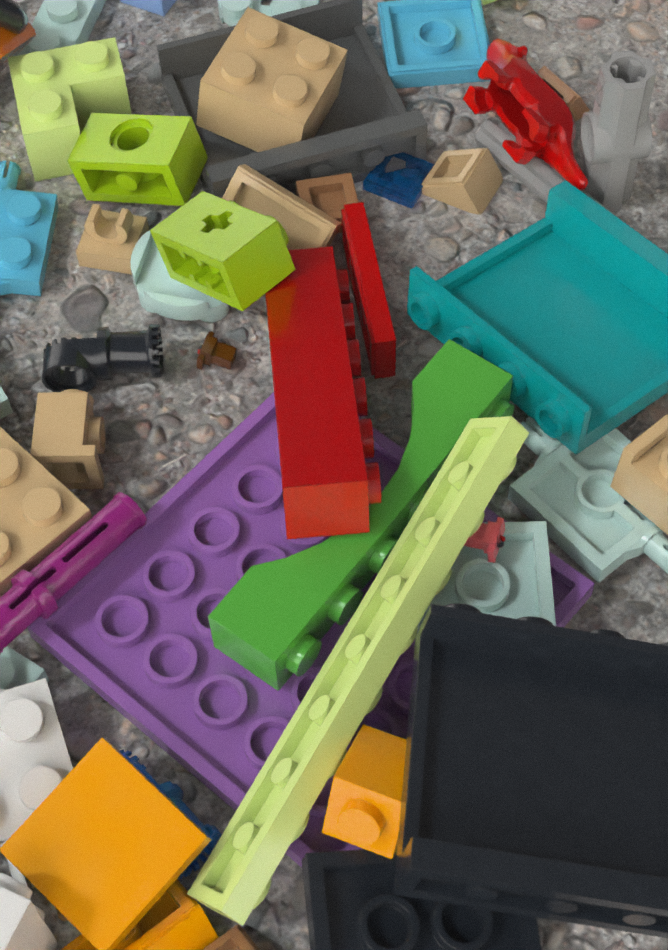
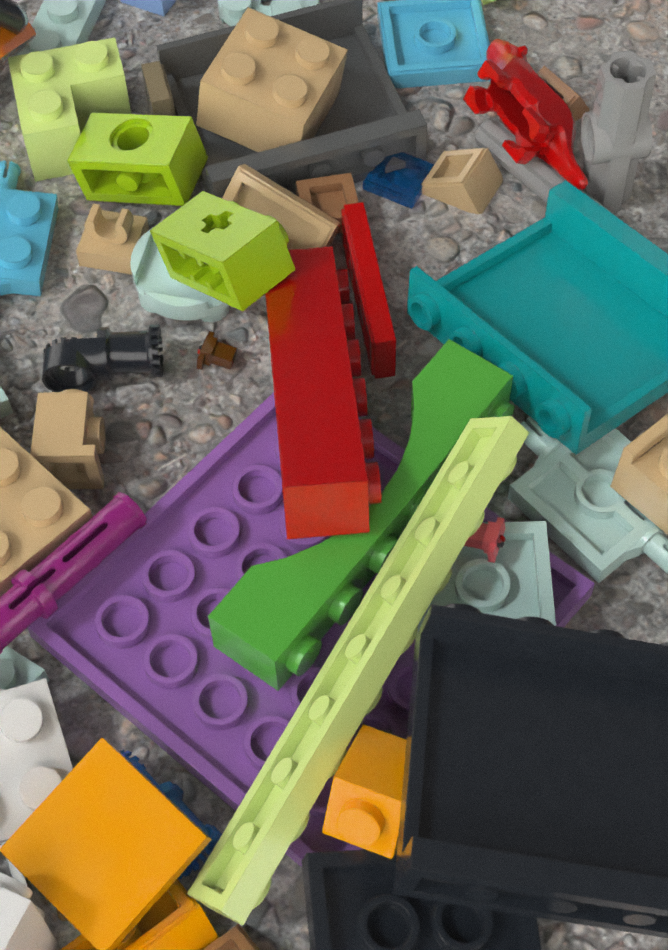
(157, 89): none -> dark tan tile

